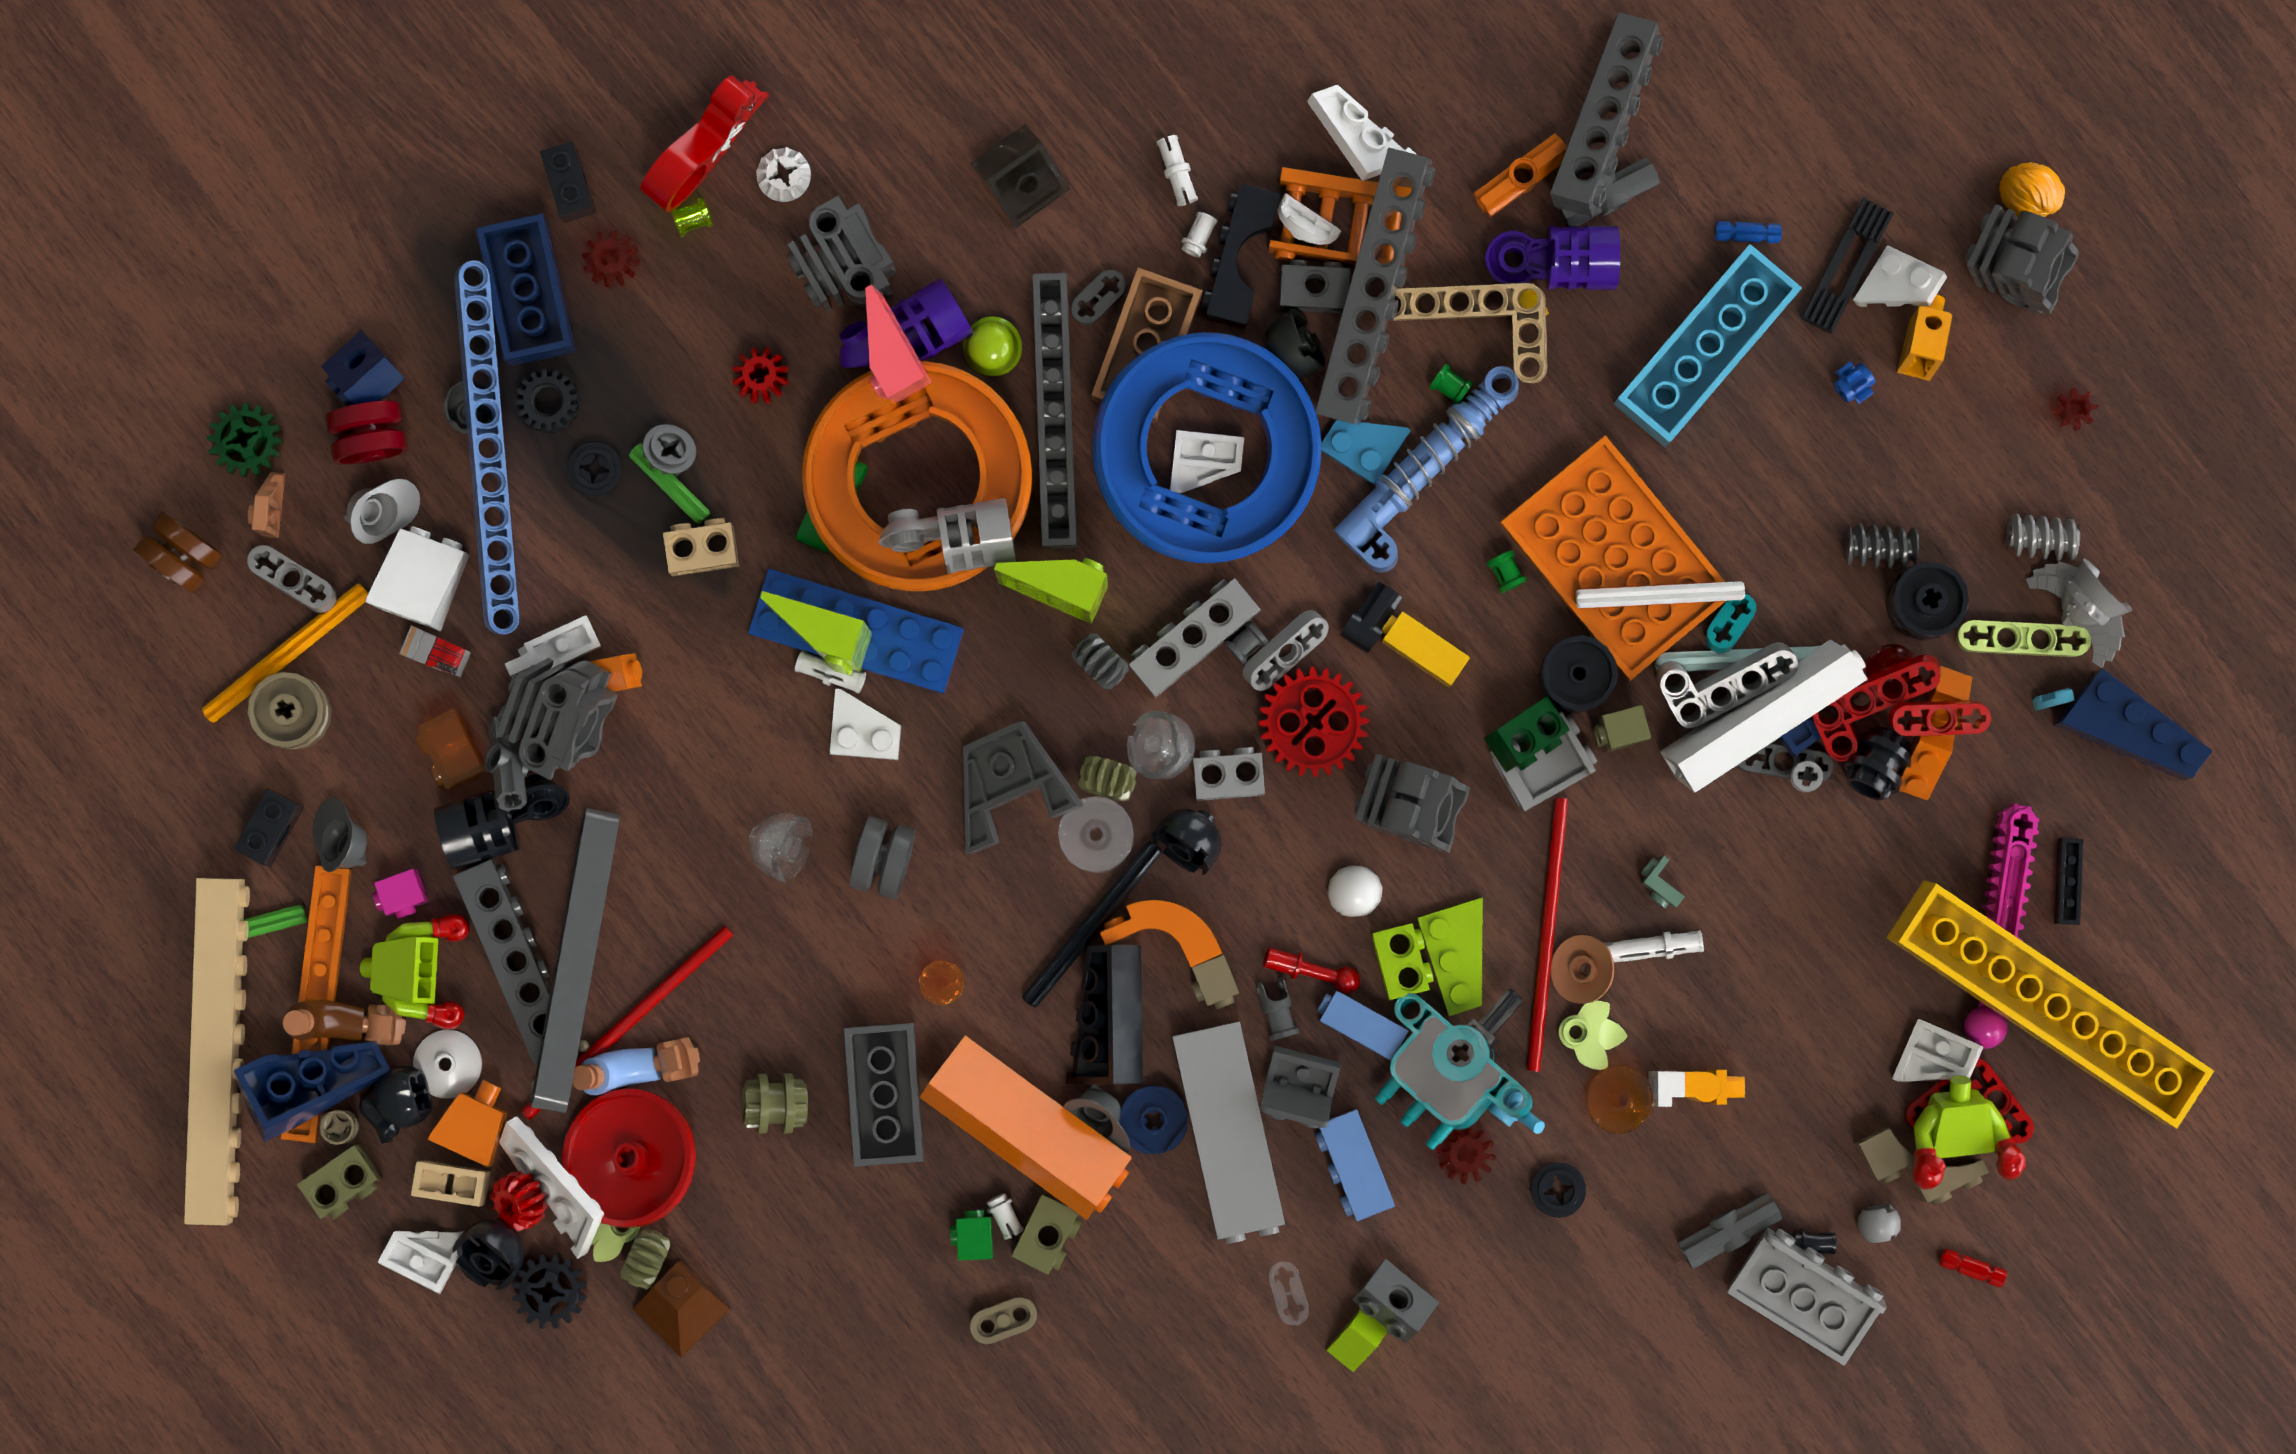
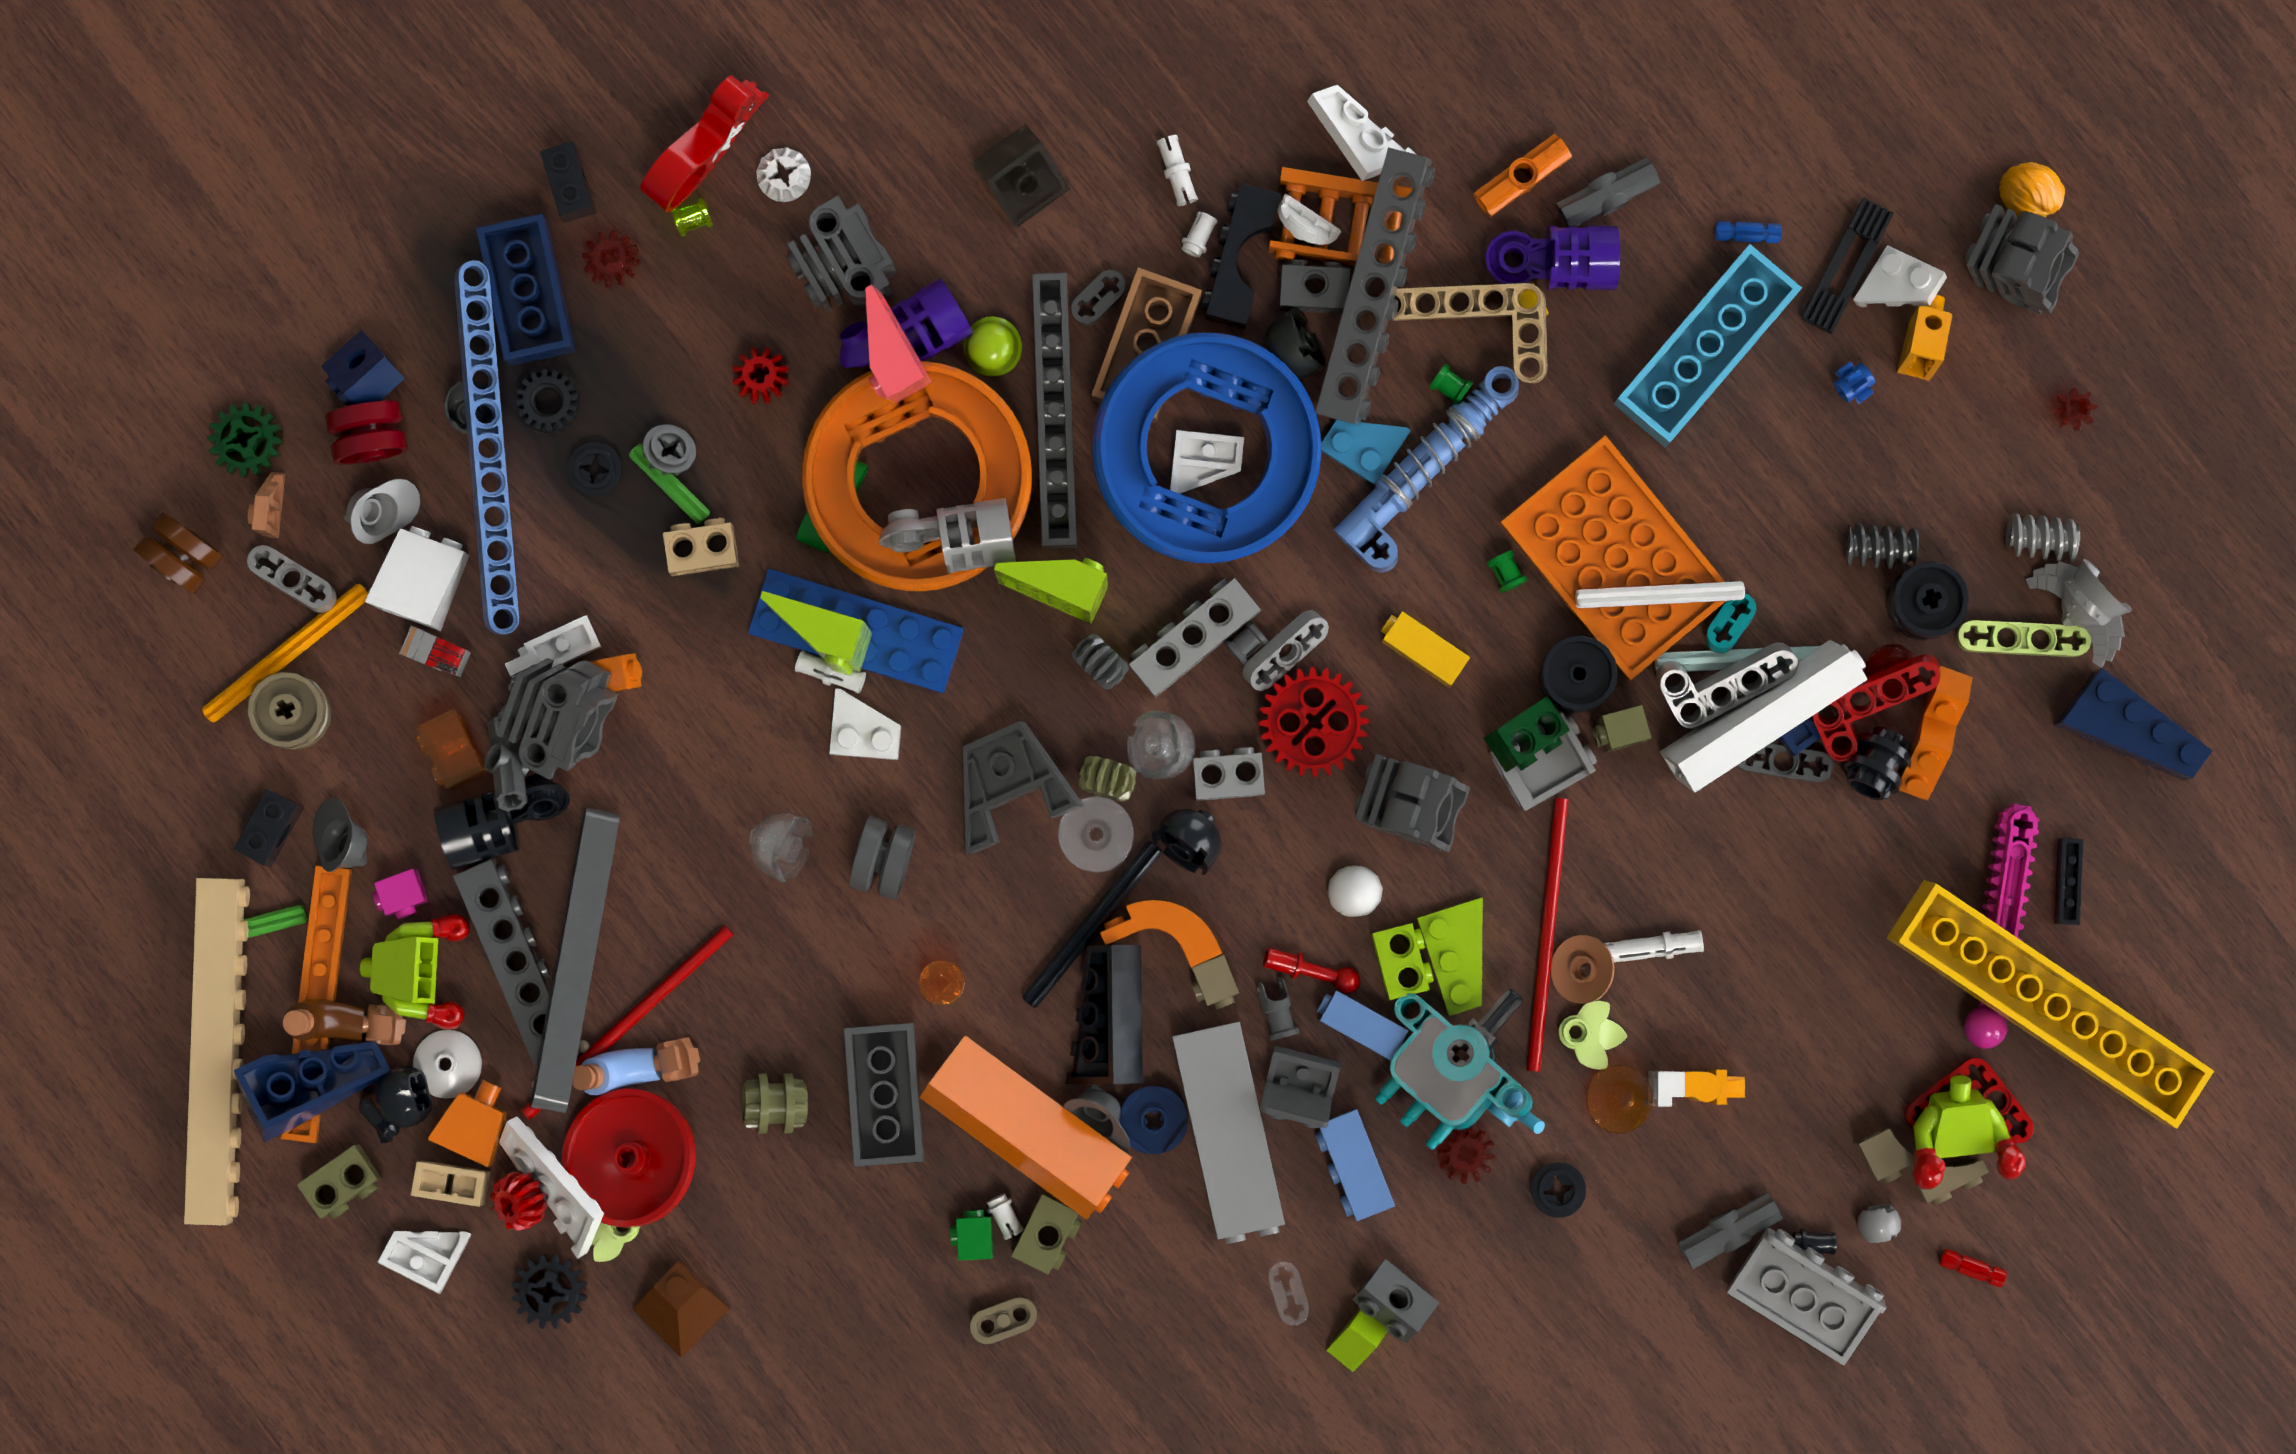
(334, 1129): dark tan wheel -> none
(489, 1254): black cylinder -> none
(645, 1258): olive gear -> none
(1367, 623): black piece -> none
(1627, 36): dark grey brick -> none
(1662, 892): sand green bracket -> none
(1815, 769): light grey bush -> none
(1936, 1055): white wing -> none
(1964, 707): red beam -> none
(2053, 699): medium azure tile -> none

